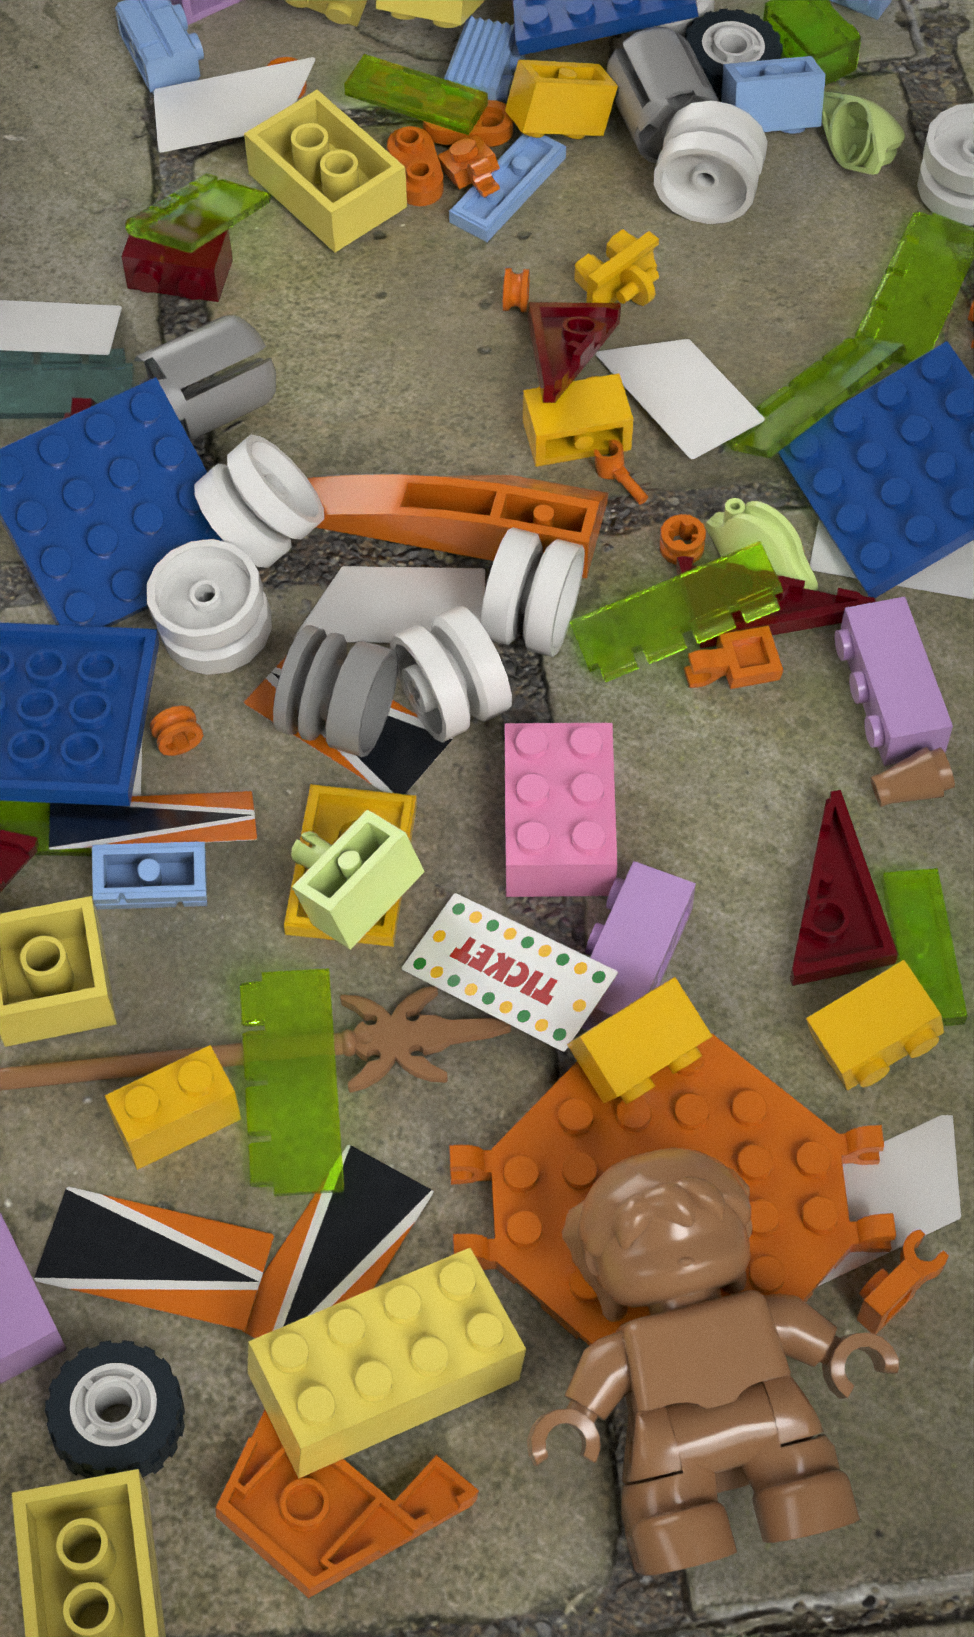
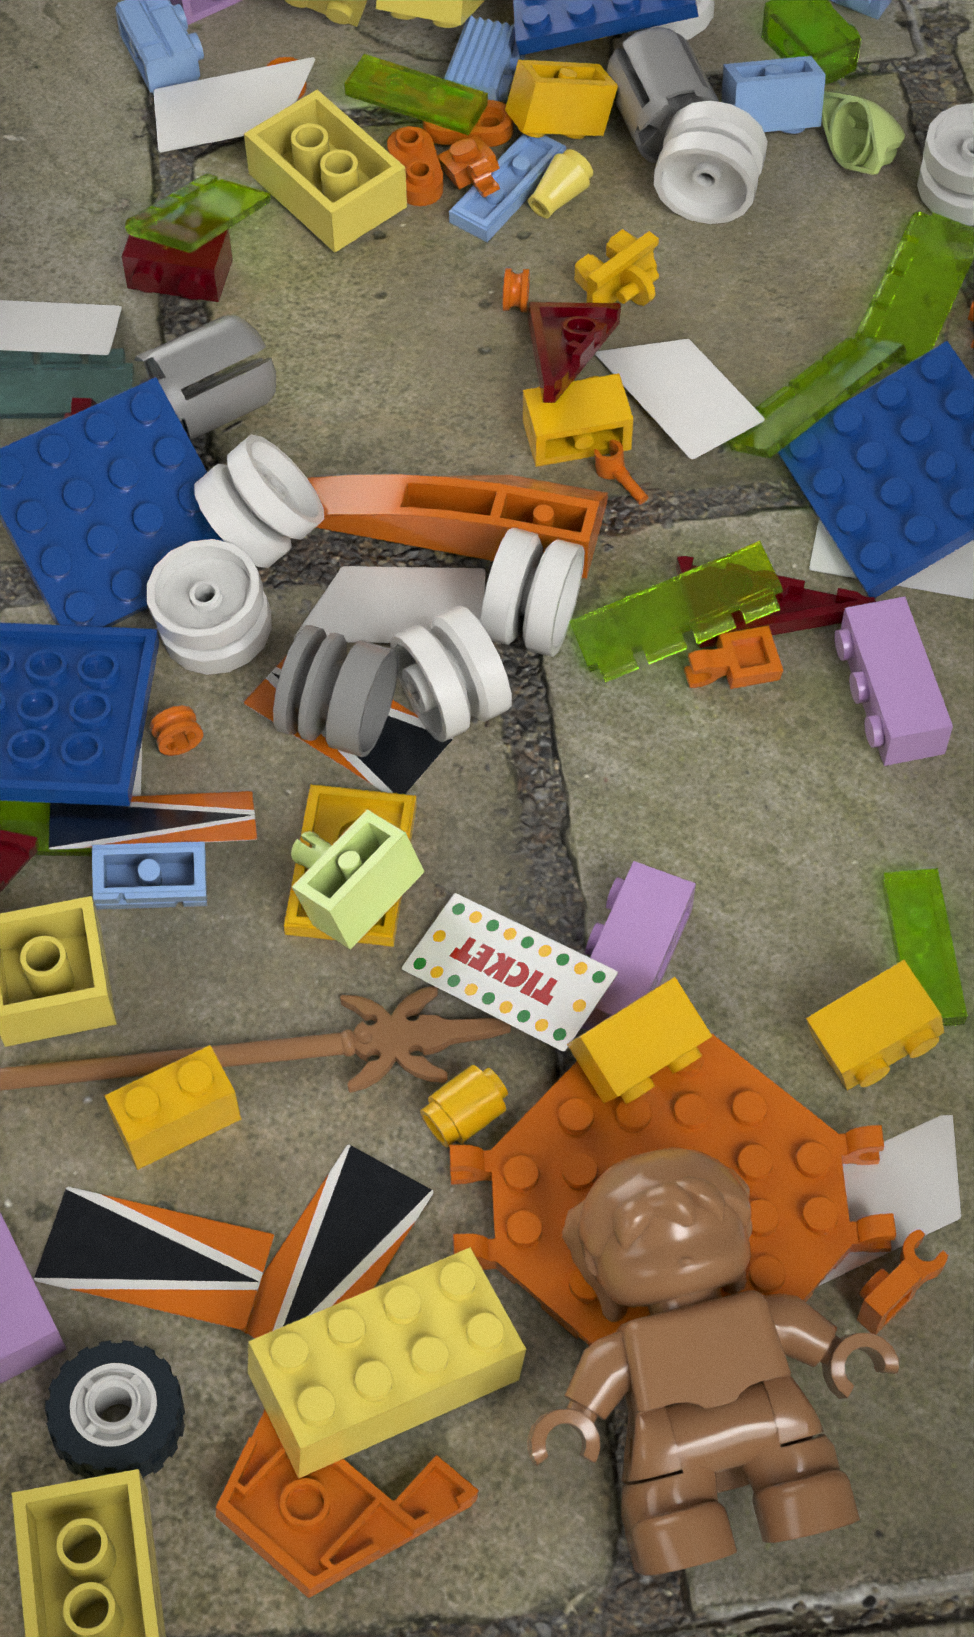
(302, 1093): clear neon green windscreen -> none
(465, 1105): none -> yellow brick
(559, 809): bright pink brick -> none
(562, 181): none -> light yellow cone
(688, 528): orange bush -> none
(731, 38): wheel -> none
(754, 522): yellowish green hat -> none
(842, 915): dark red wing -> none
(914, 778): medium nougat cone -> none

